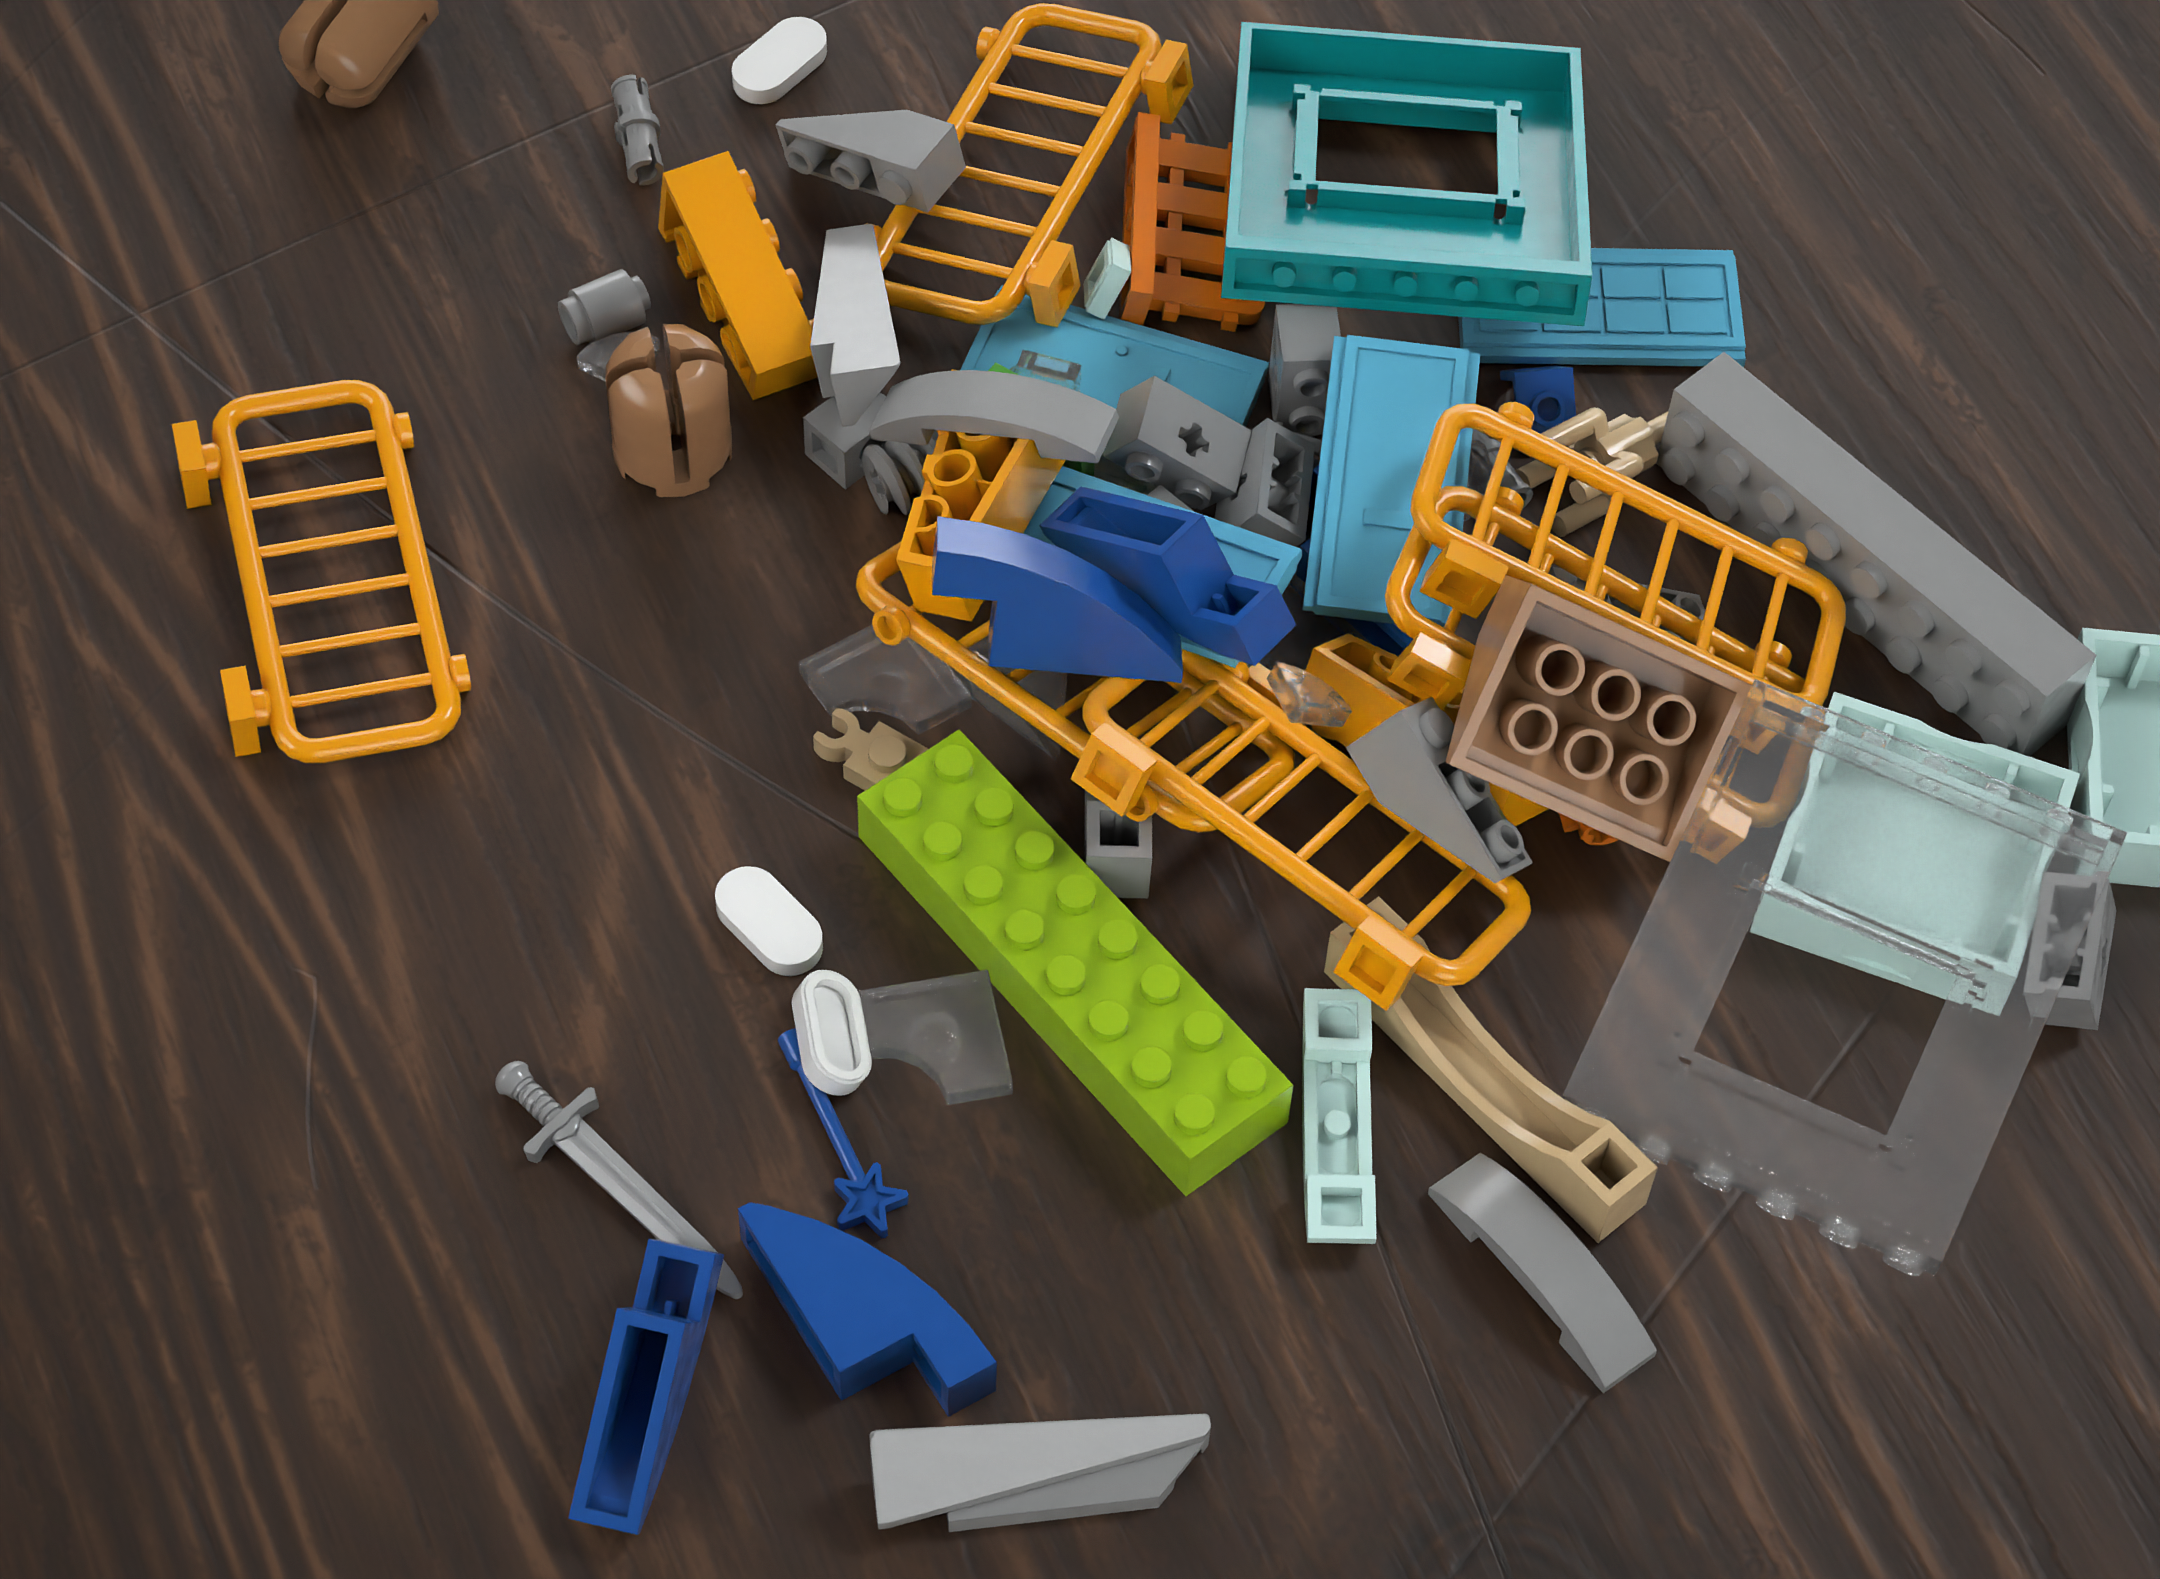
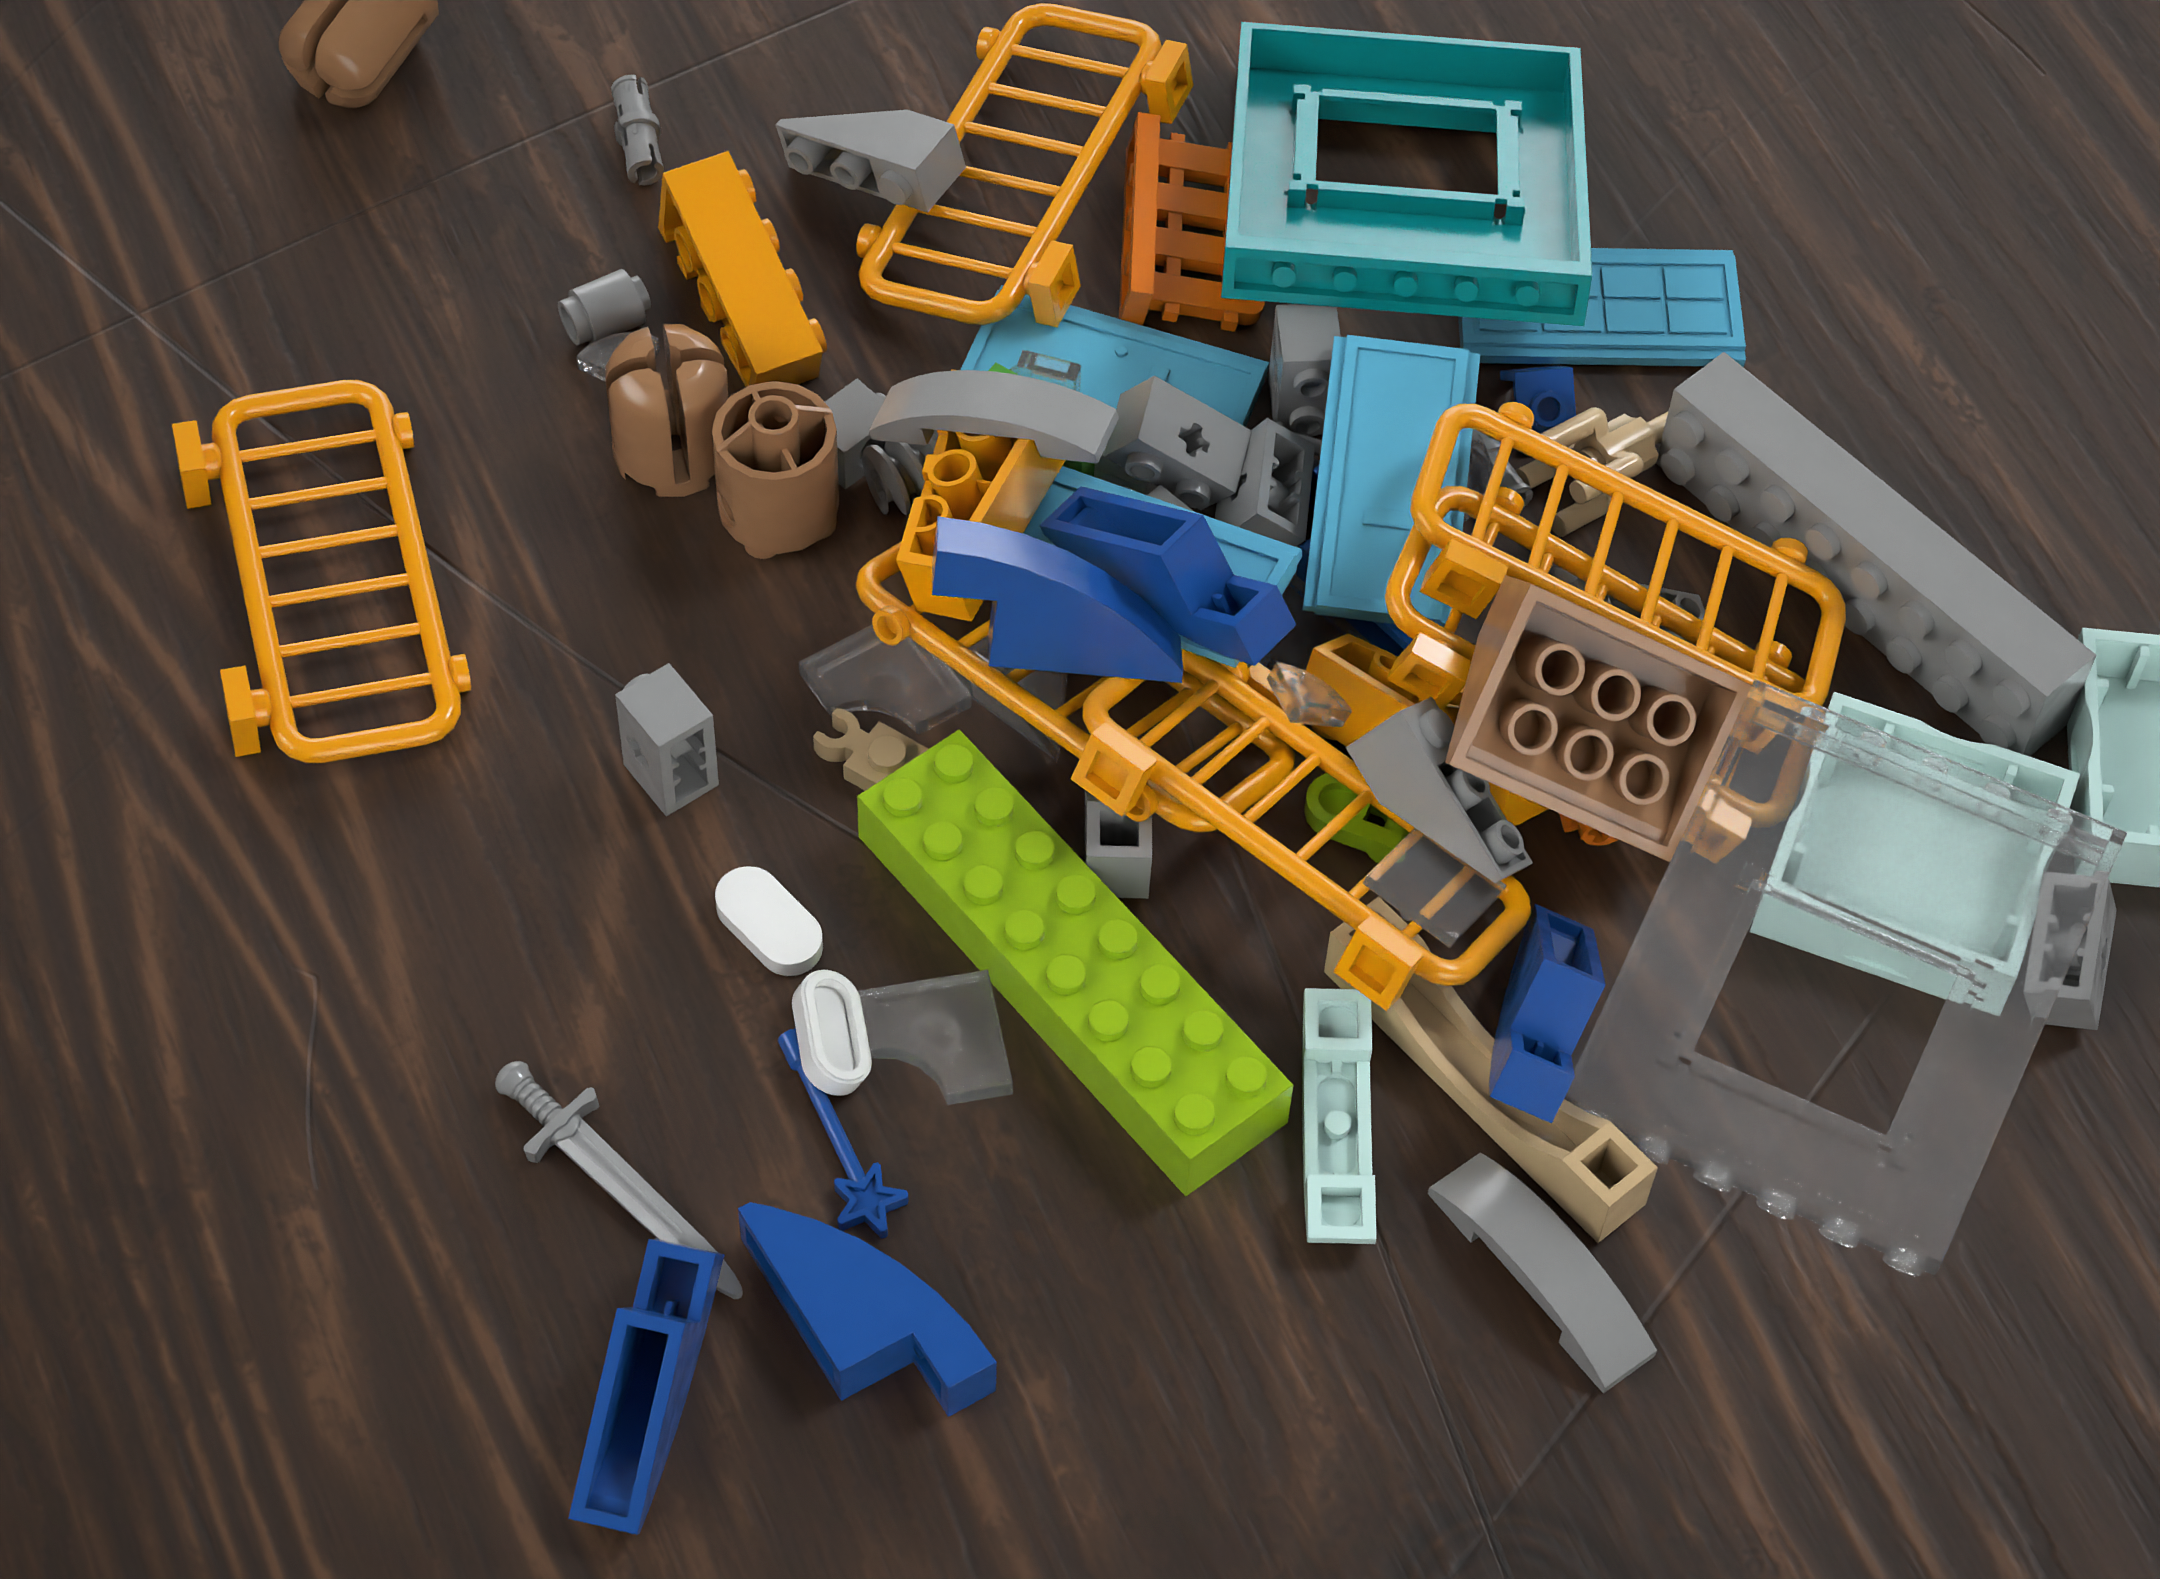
(667, 738): none -> light grey brick
(776, 468): none -> medium nougat cylinder
(779, 60): white tile -> none
(853, 323): wedge -> none
(1030, 1469): light grey wedge -> none
(1107, 278): light aqua tile -> none
(1329, 797): none -> lime plate
(1433, 887): none -> clear piece
(1545, 1013): none -> blue slope

